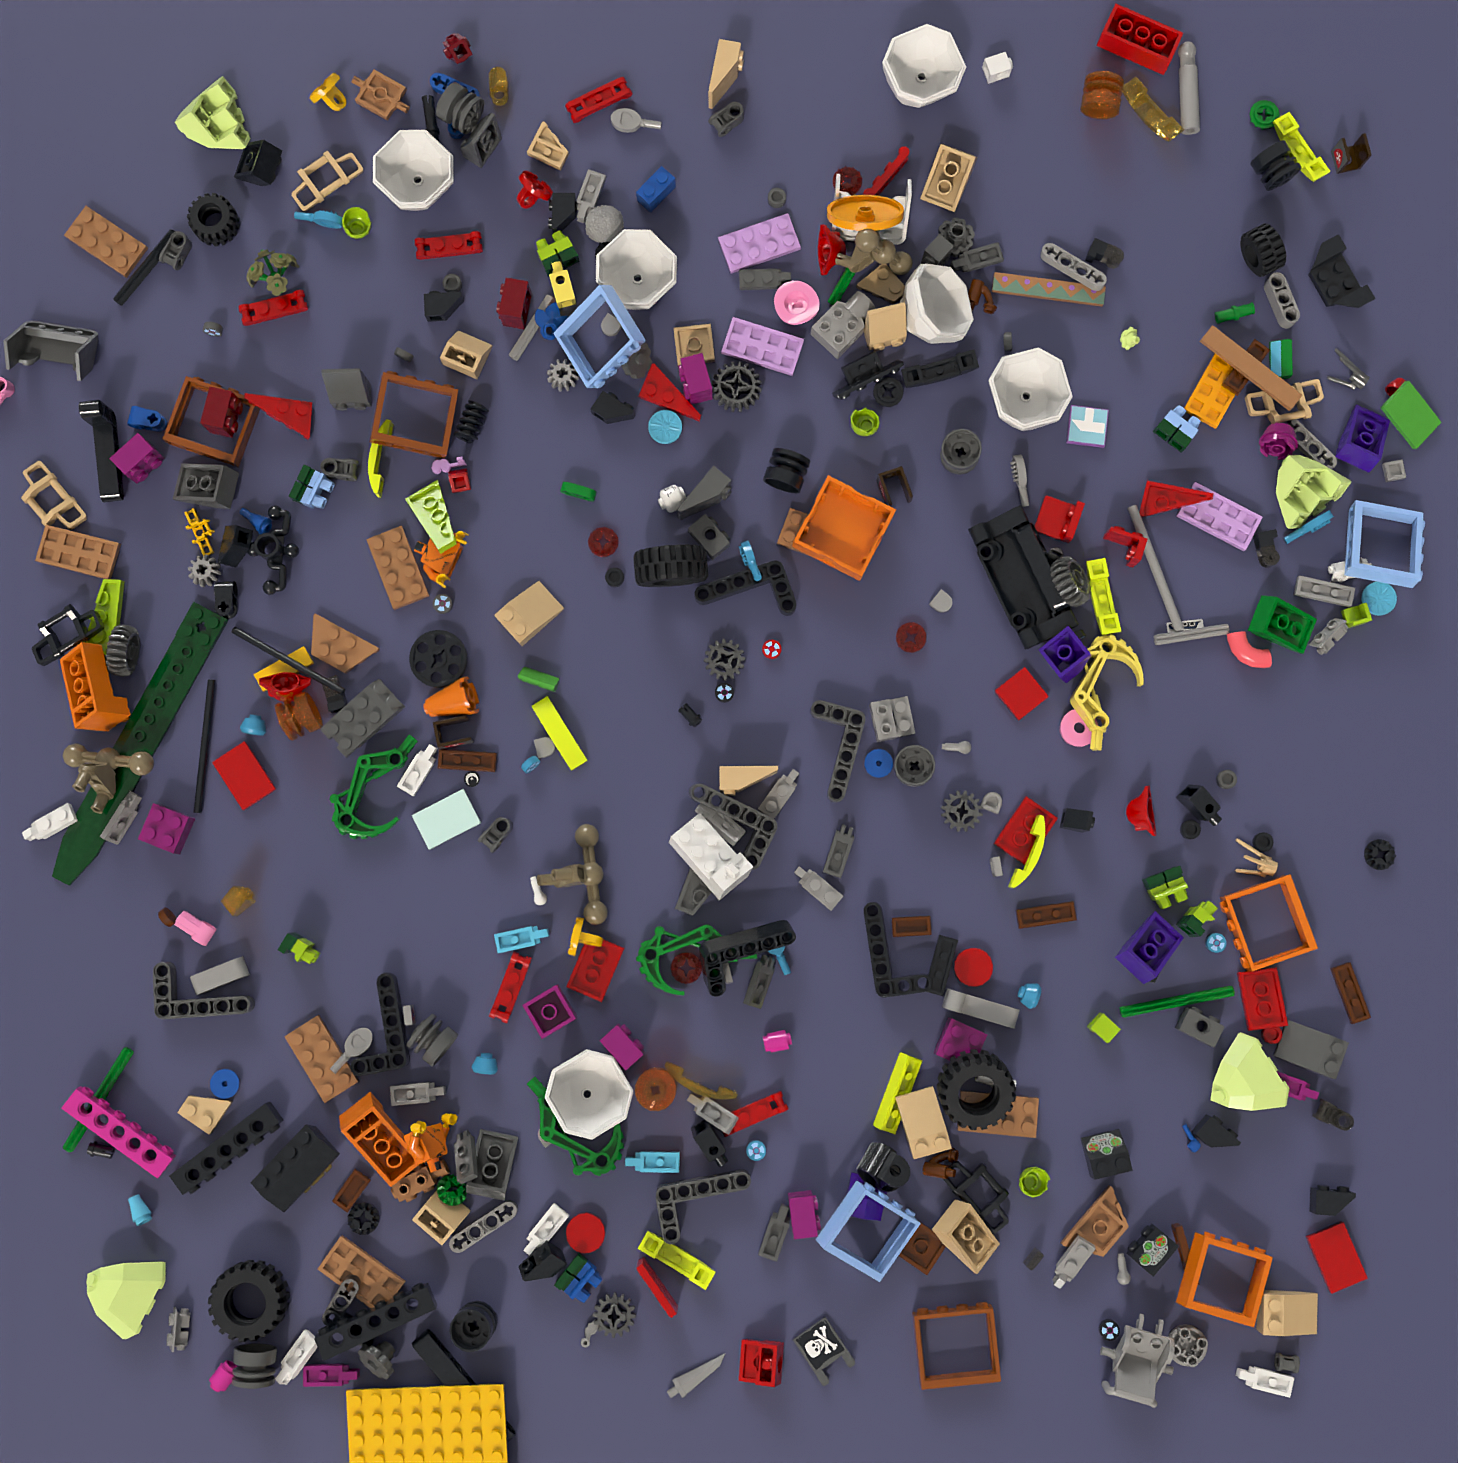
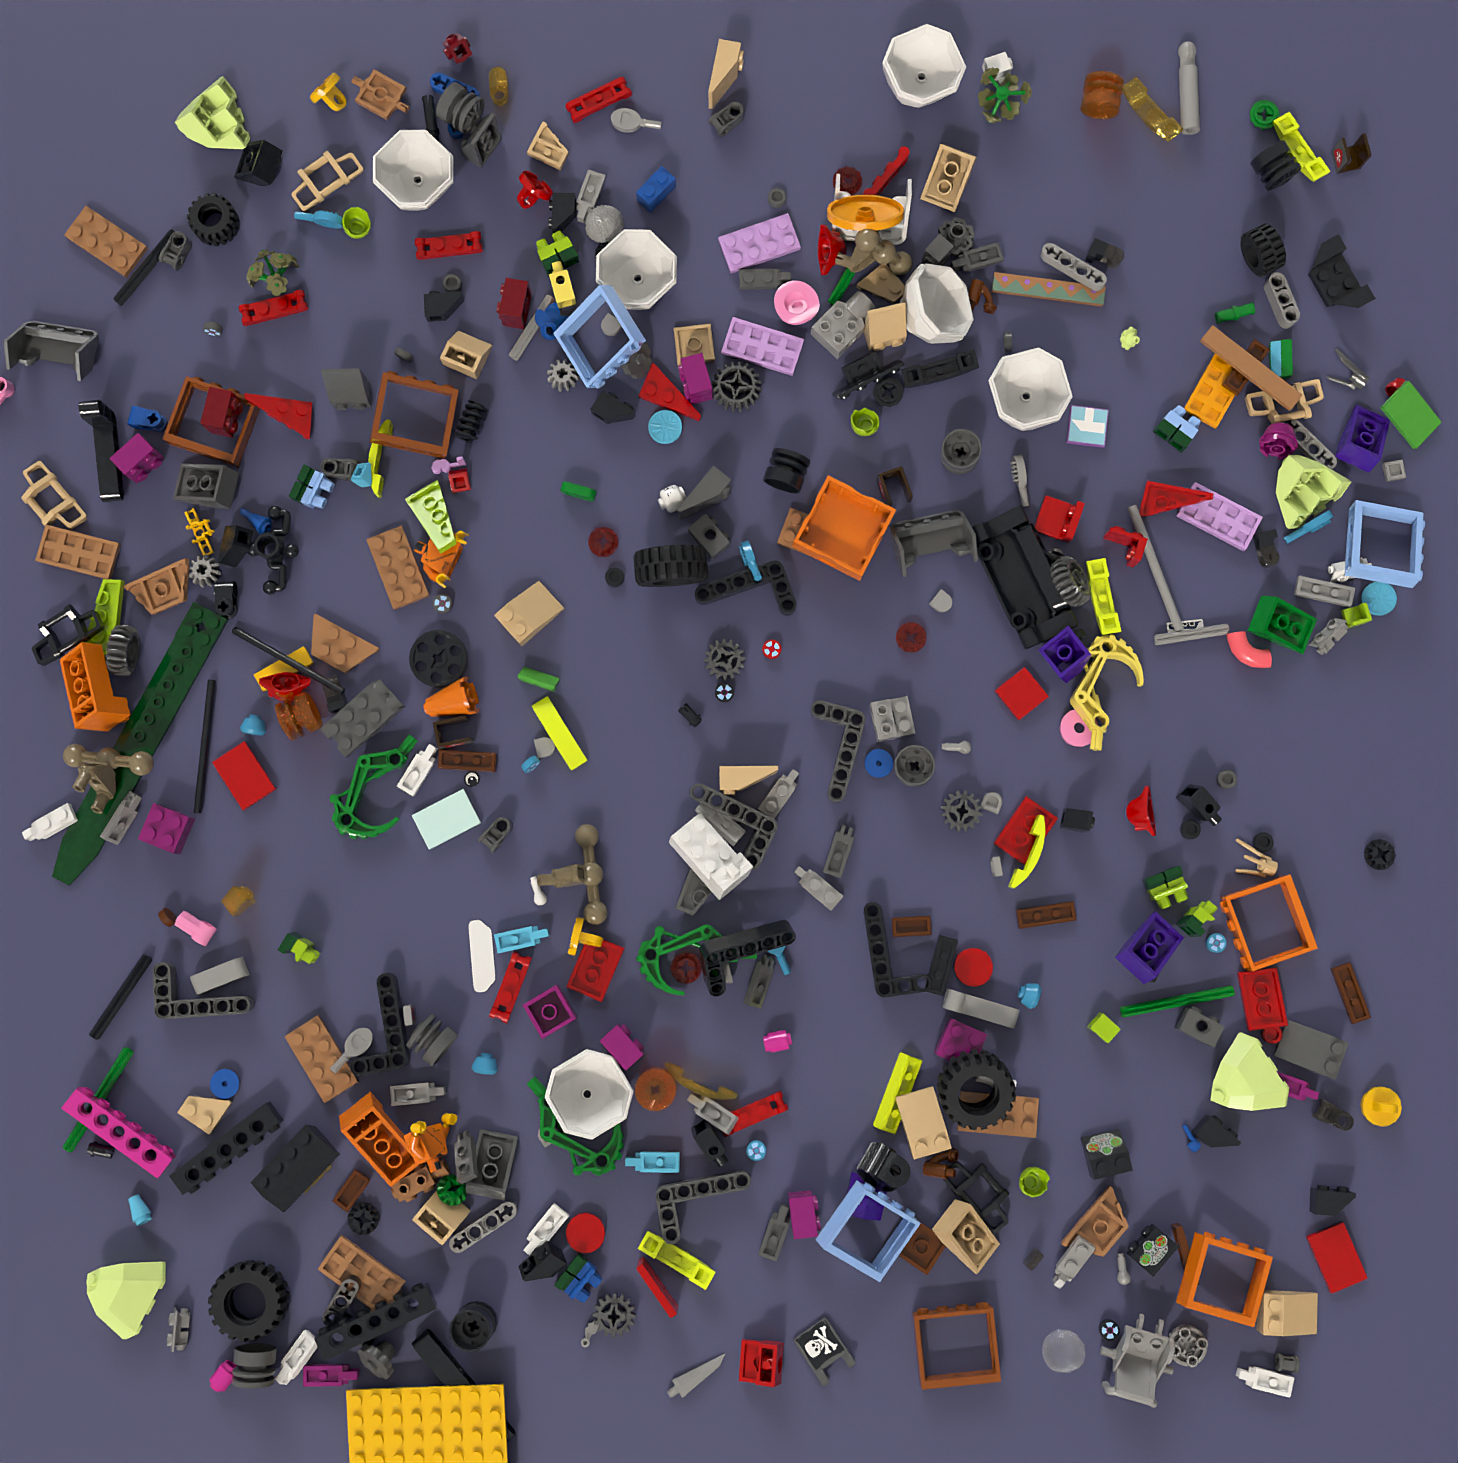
(120, 997): none -> black axle
(162, 588): none -> medium nougat wing
(362, 475): none -> medium azure slope
(481, 955): none -> white sticker
(932, 535): none -> dark grey windscreen
(1007, 86): none -> olive plant
(1063, 1351): none -> clear hair
(1139, 39): red brick -> none
(1381, 1106): none -> yellow tile

